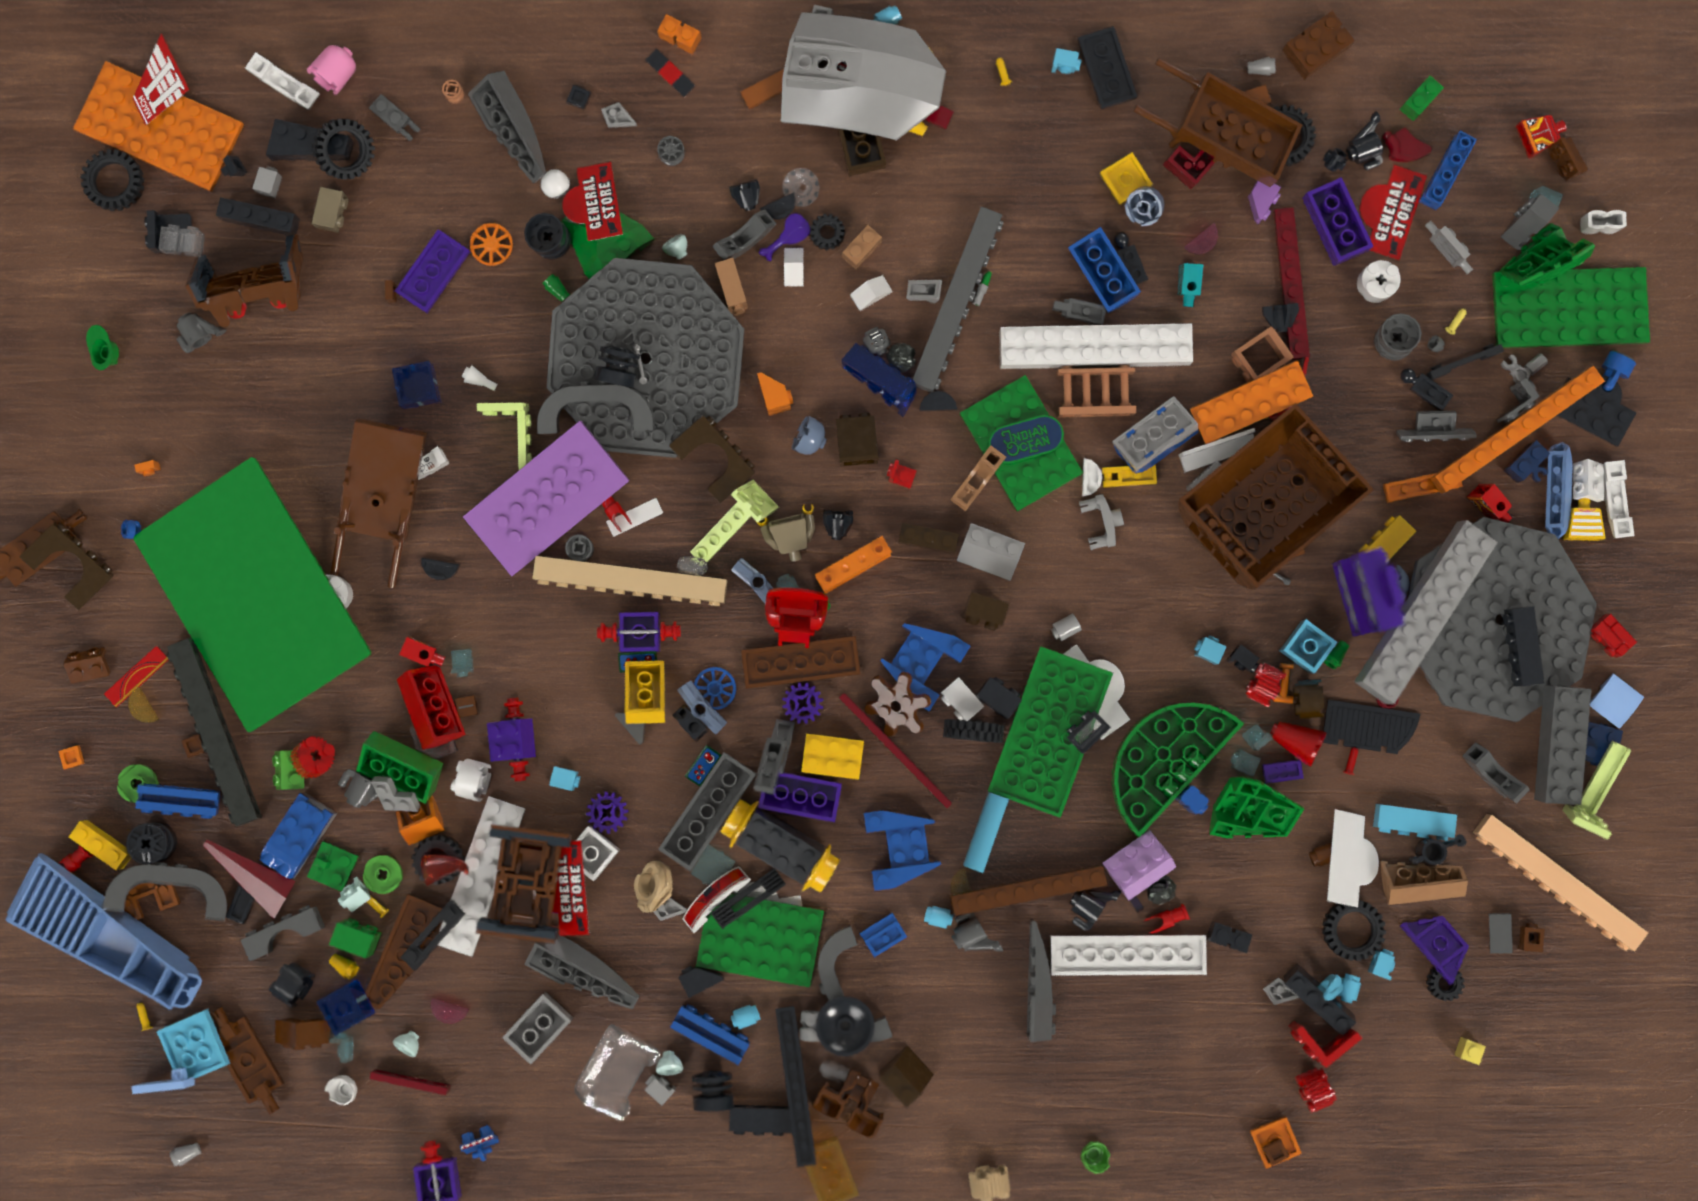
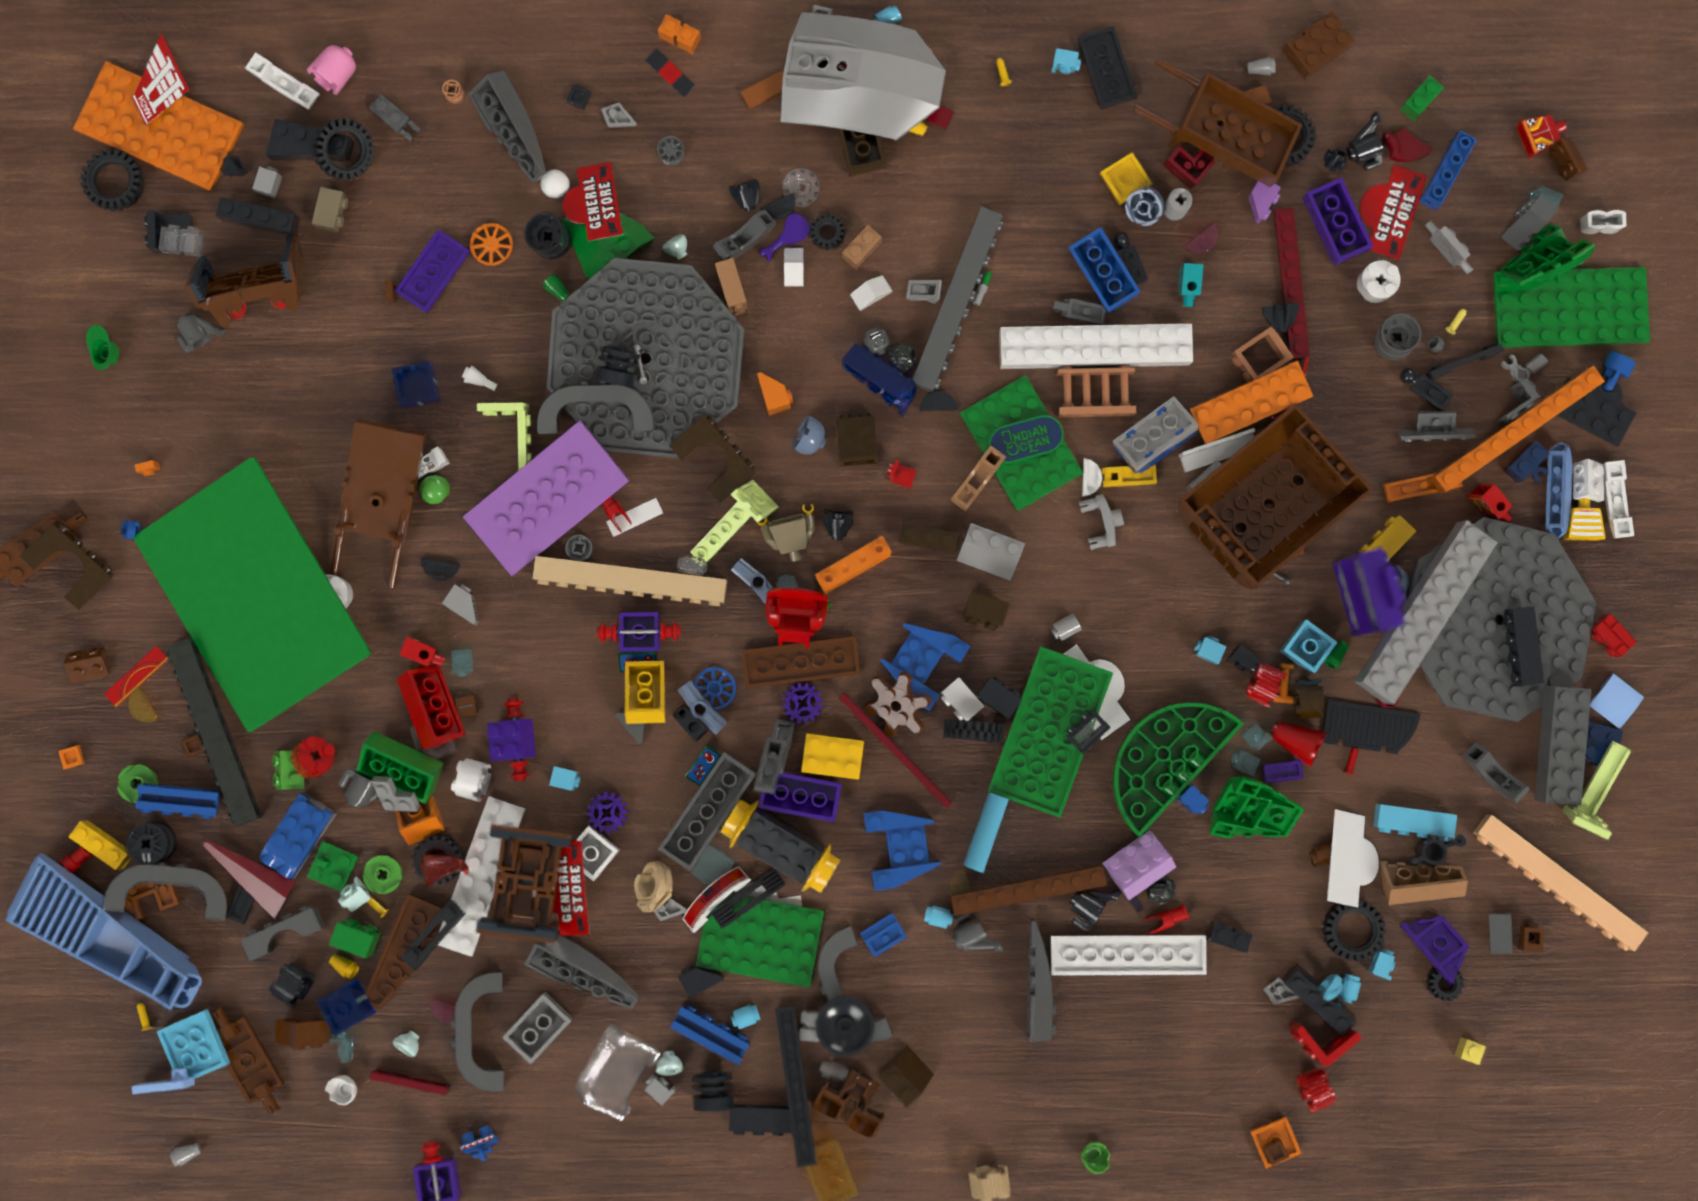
(434, 489): none -> bright green hair
(462, 603): none -> light grey slope
(476, 1075): none -> dark grey arch
(1177, 204): none -> light grey piece

